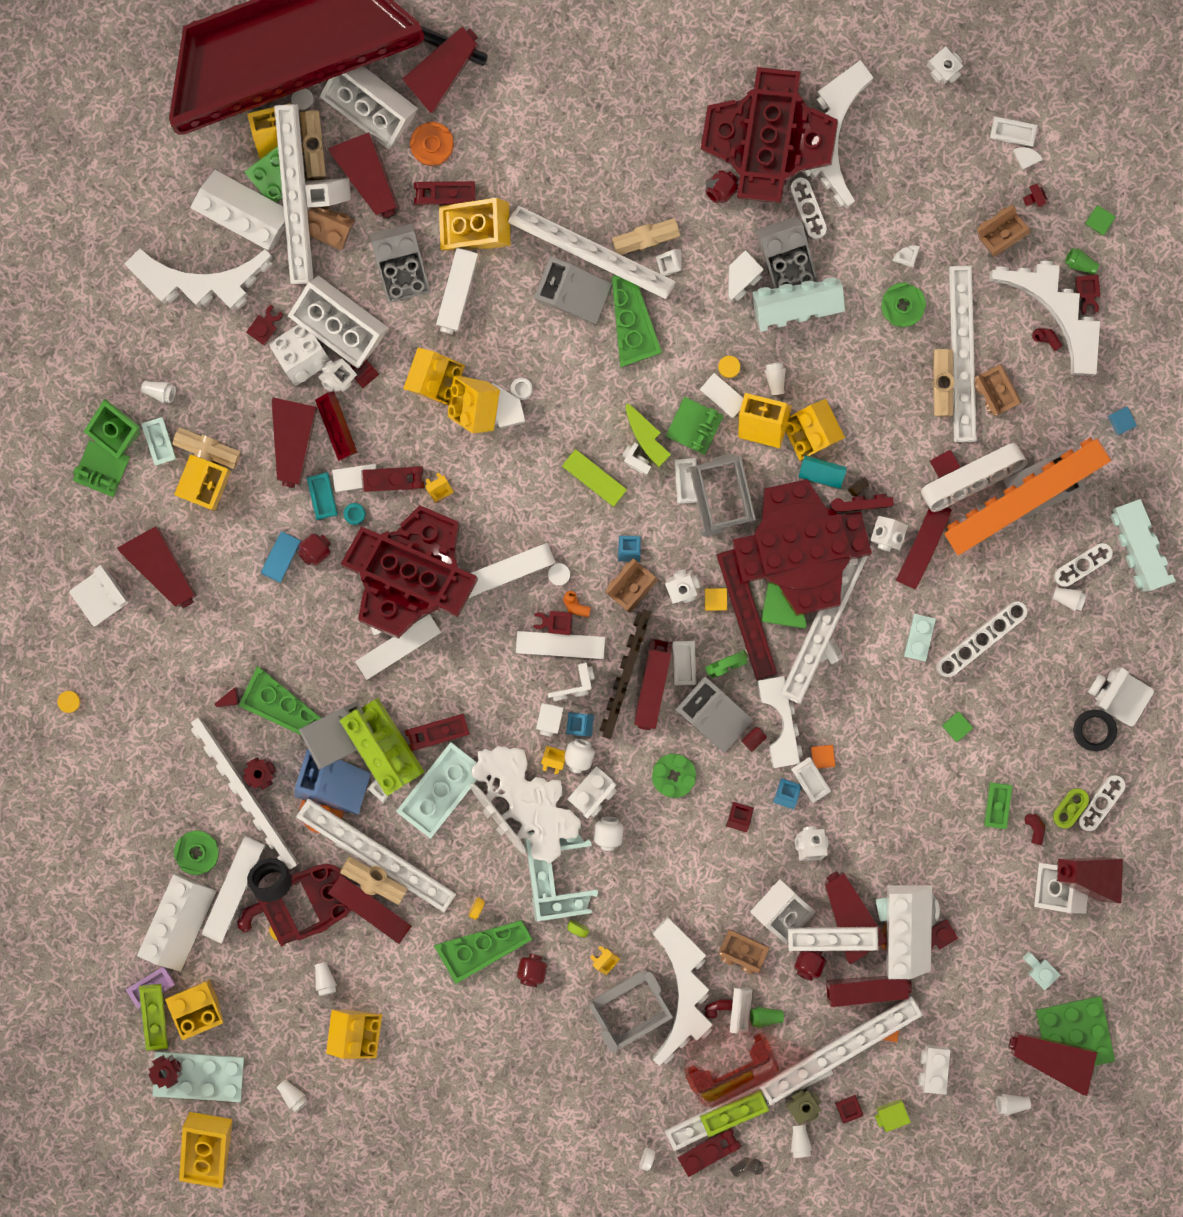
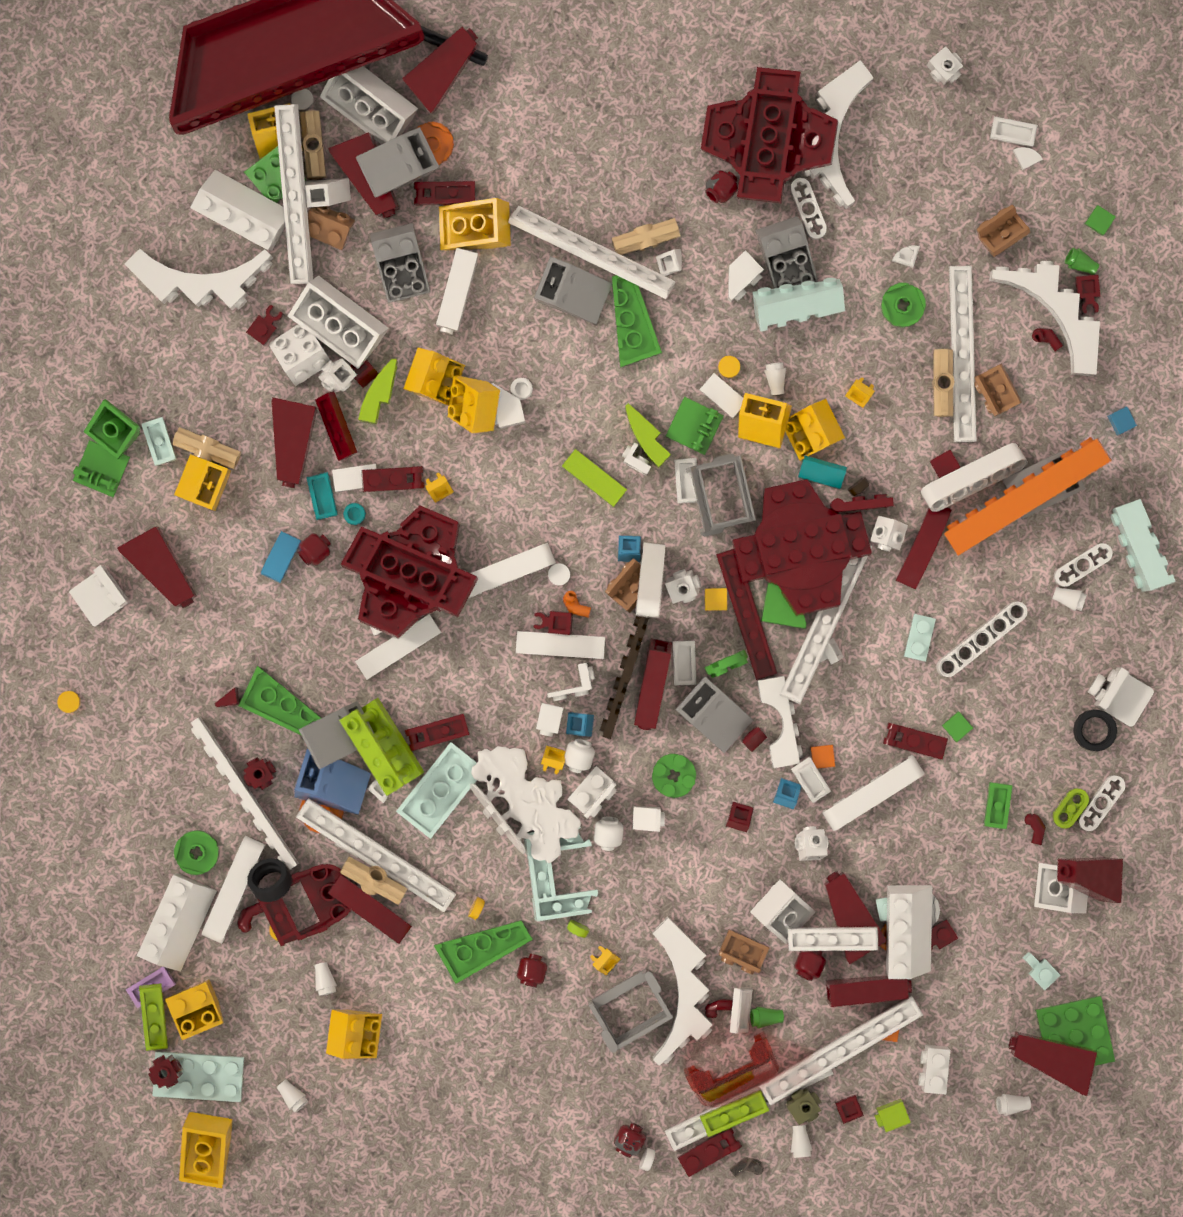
(160, 391): white cone -> none
(378, 393): none -> lime slope
(397, 162): none -> light grey slope
(629, 1140): none -> dark red head
(648, 818): none -> white slope
(650, 580): none -> white beam
(860, 393): none -> yellow tile
(873, 793): none -> white beam
(916, 741): none -> dark red plate
(1038, 196): dark red tile -> none

